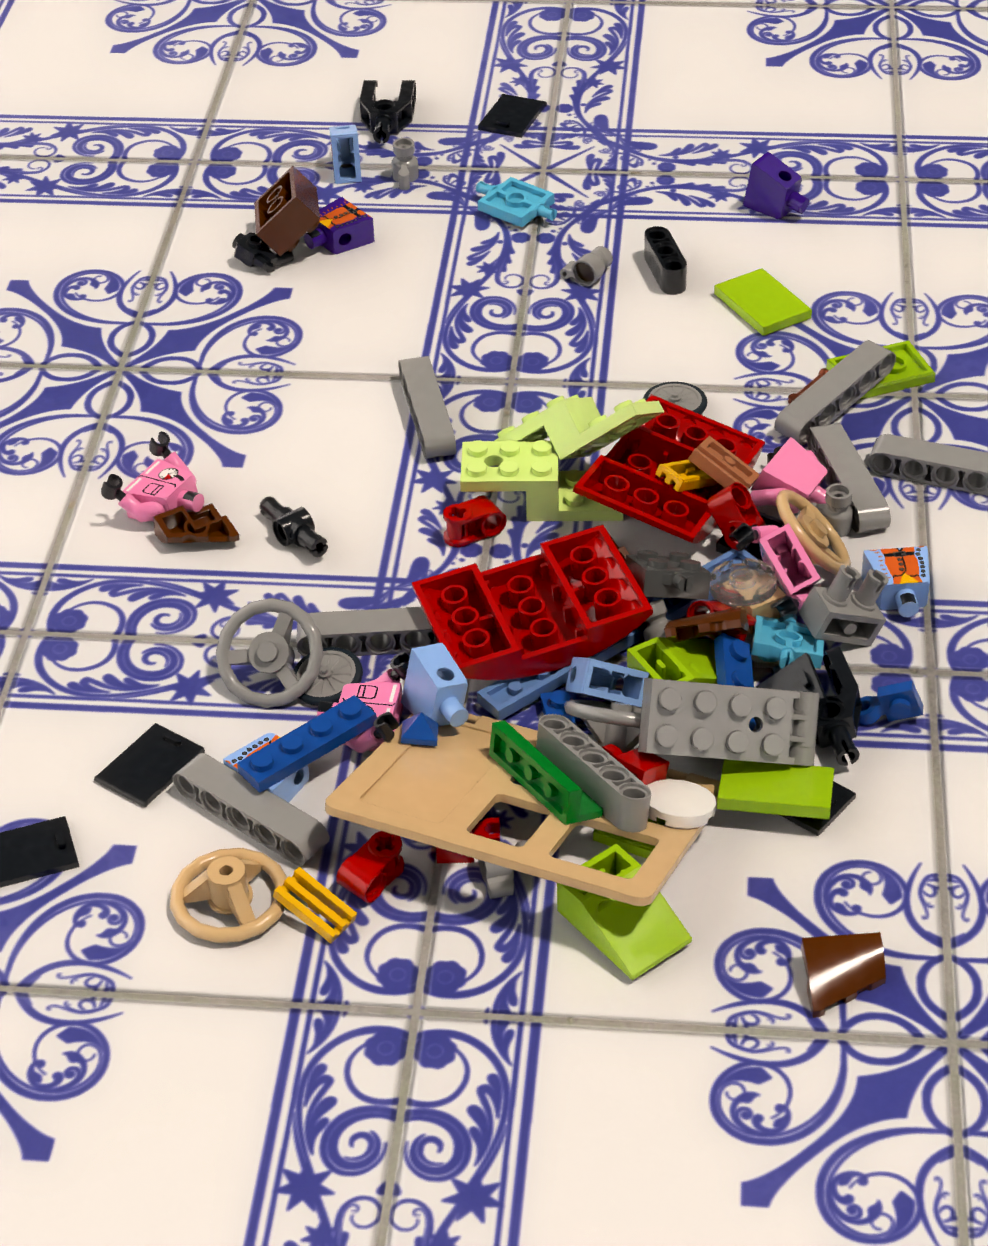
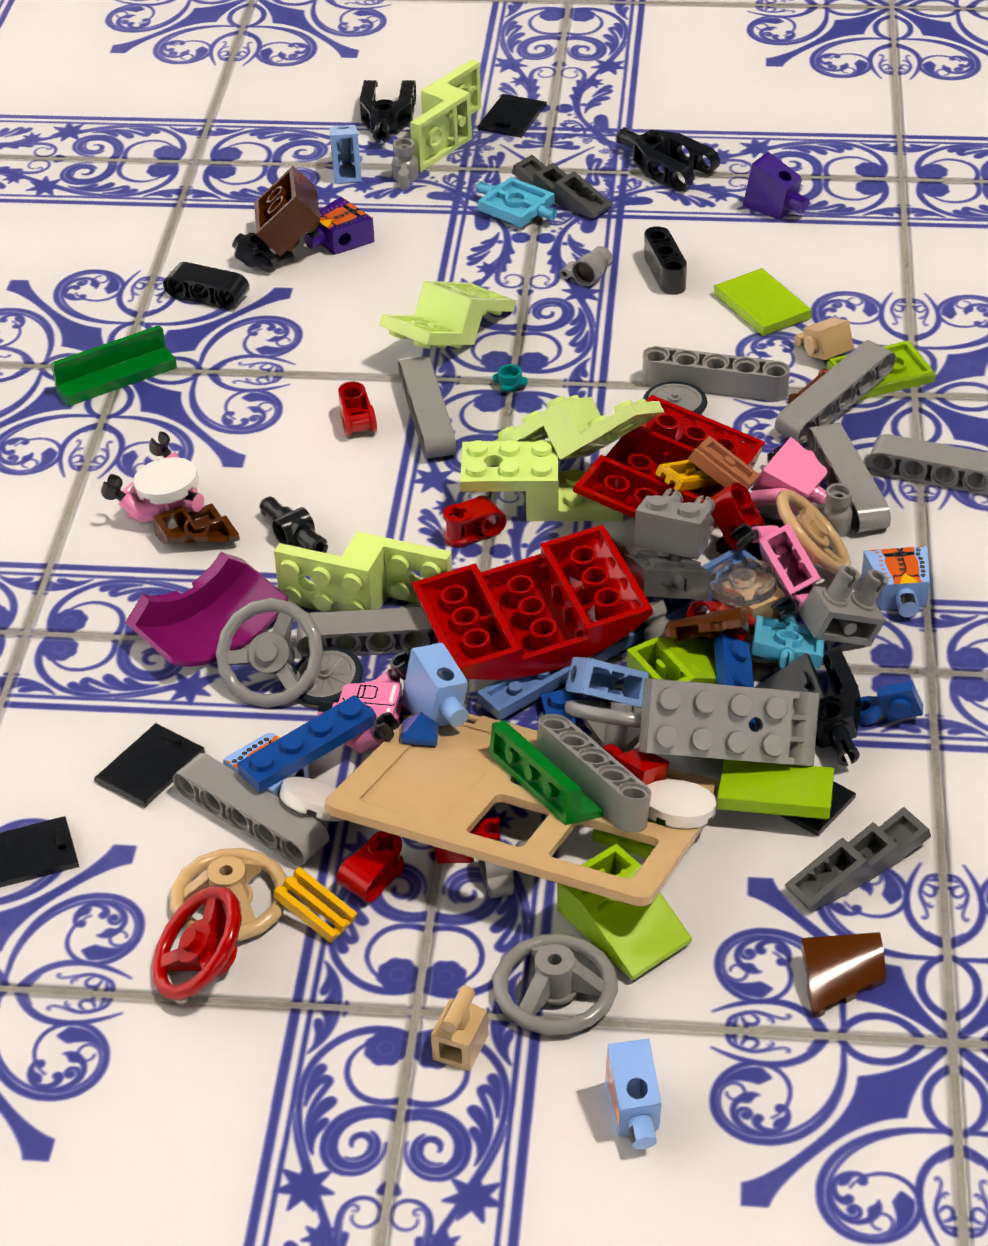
(112, 366): none -> green panel
(165, 480): none -> white tile
(189, 624): none -> magenta panel
(204, 945): none -> red piece
(206, 285): none -> black beam
(306, 794): none -> white tile
(355, 409): none -> red piece
(361, 577): none -> yellowish green bracket
(446, 114): none -> yellowish green bracket
(447, 314): none -> yellowish green bracket
(460, 1031): none -> tan brick
(510, 377): none -> teal plate
(556, 982): none -> light grey piece
(569, 190): none -> dark grey slope
(633, 1091): none -> light blue torso
(665, 149): none -> black piece
(673, 526): none -> light grey brick
(717, 373): none -> light grey beam
(826, 338): none -> tan brick
(860, 860): none -> dark grey slope

